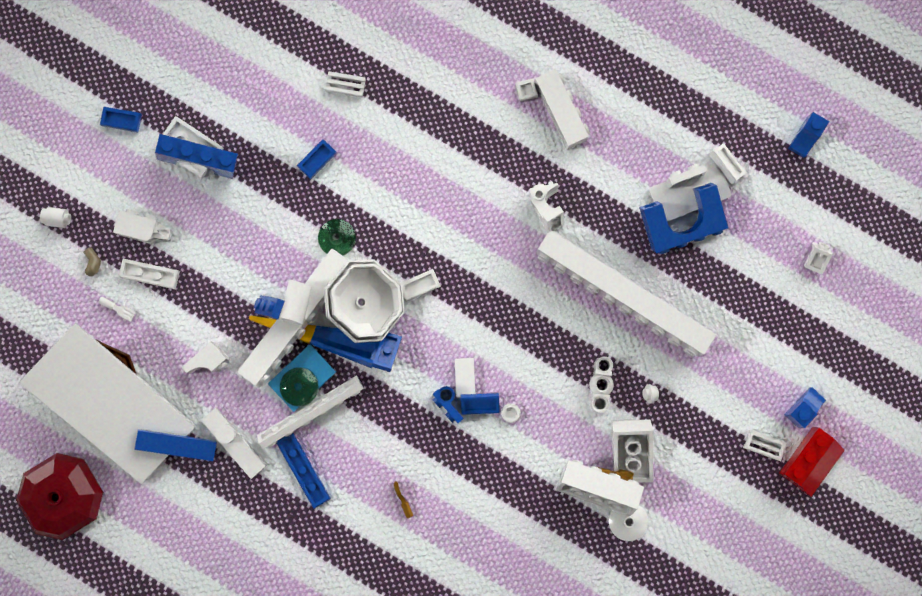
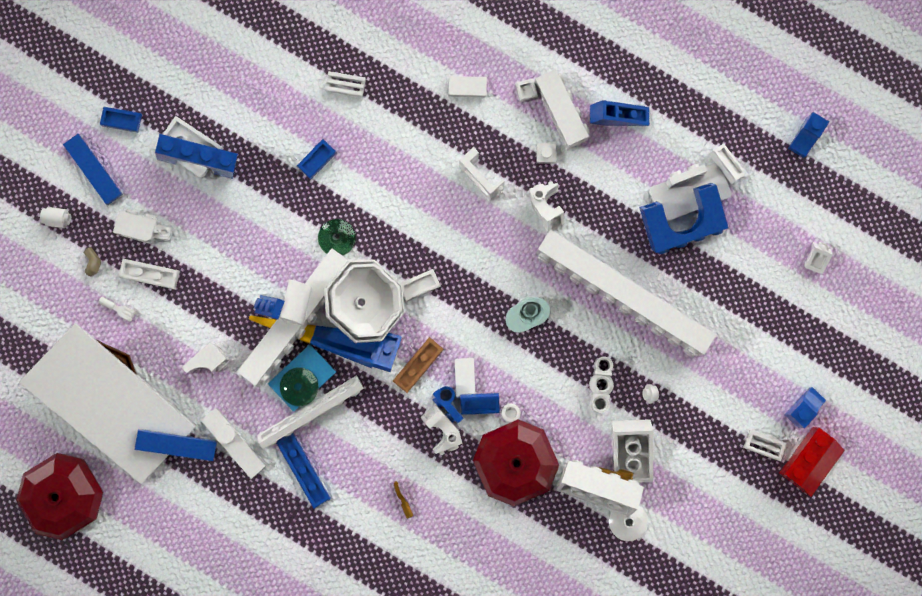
(92, 169): none -> blue tile
(418, 365): none -> medium nougat tile
(435, 418): none -> white tile
(467, 86): none -> white tile
(467, 163): none -> white panel
(496, 457): none -> dark red rock
(527, 314): none -> light aqua piece
(546, 153): none -> white plate
(618, 114): none -> blue slope

